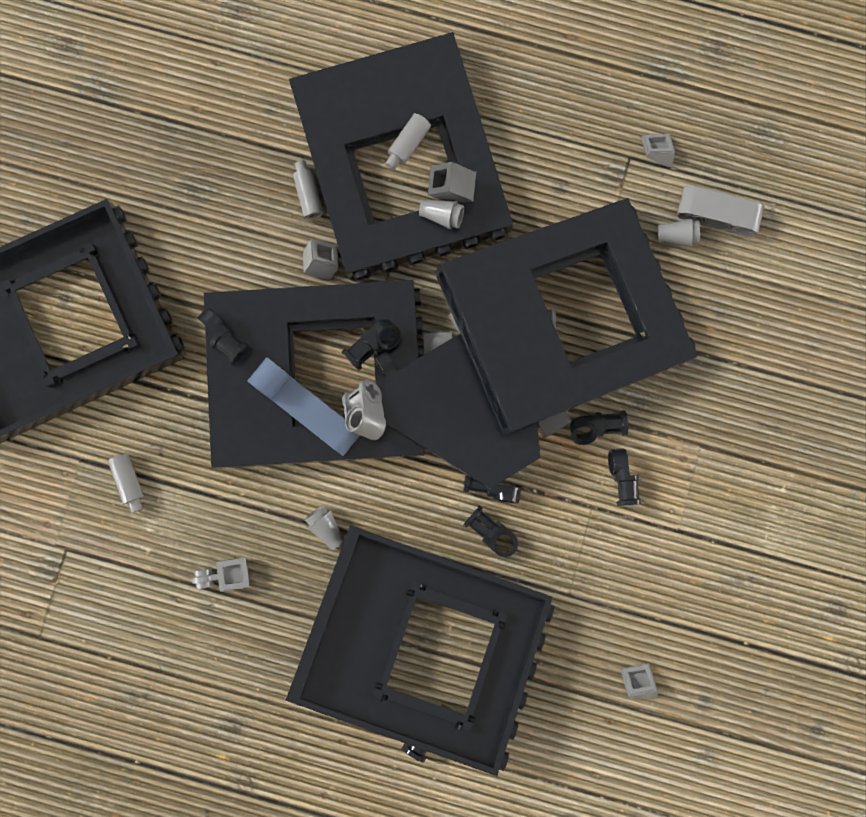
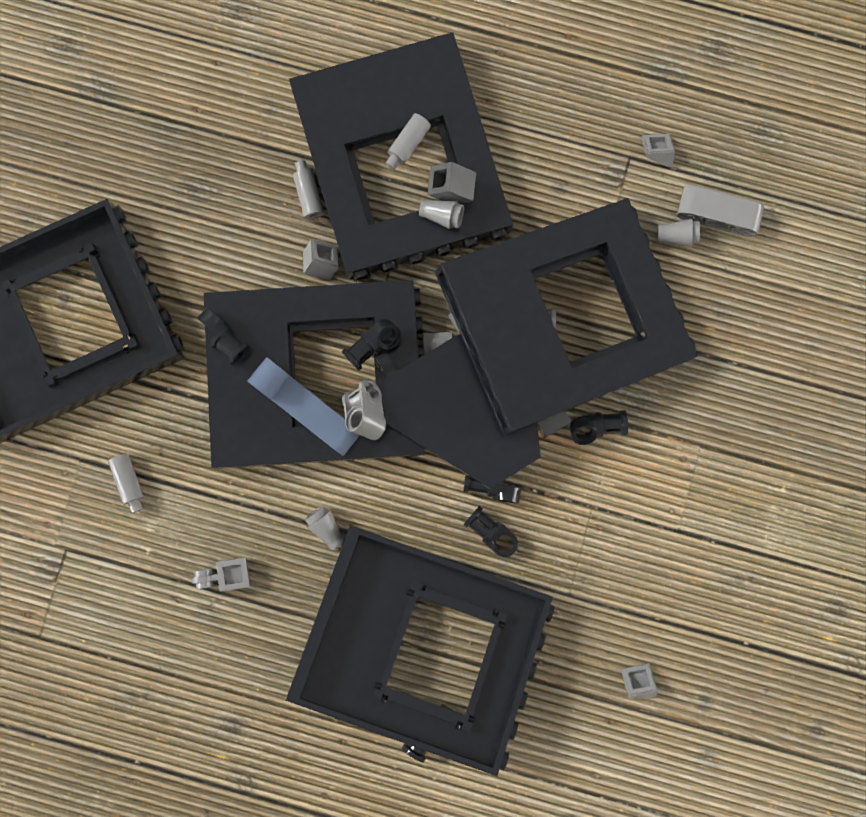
(627, 484): black connector -> none

